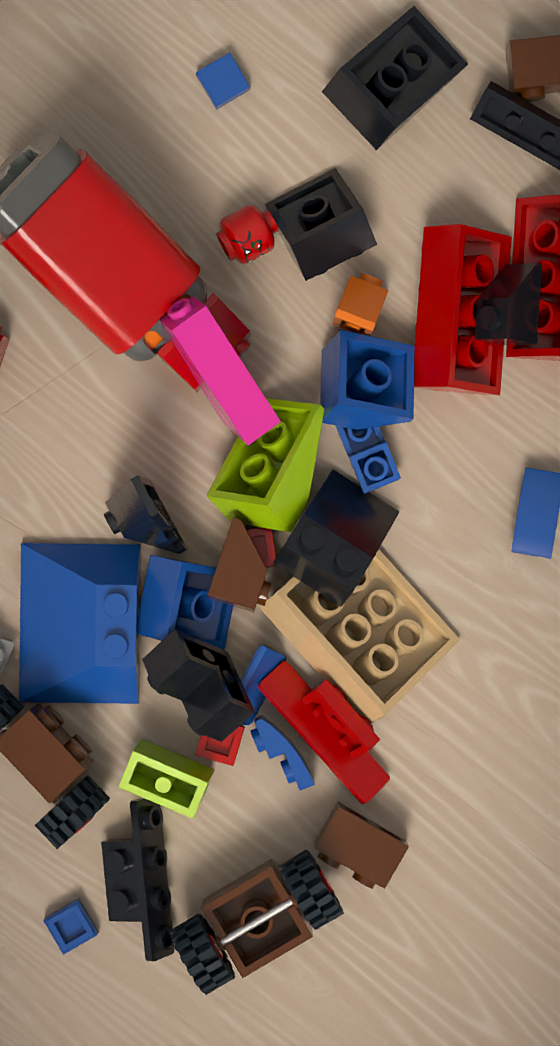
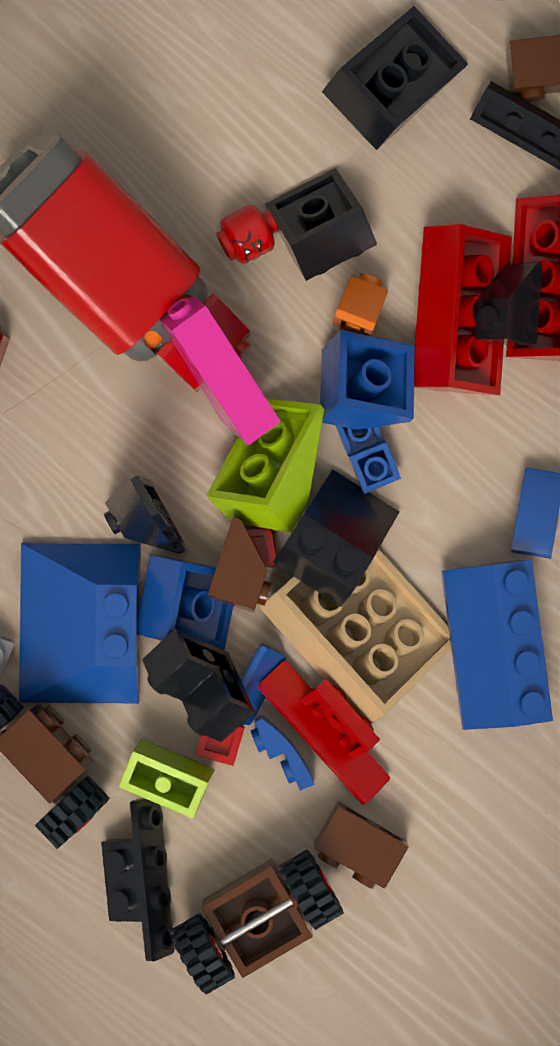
(71, 926): blue tile -> none
(223, 81): blue tile -> none
(497, 645): none -> blue slope

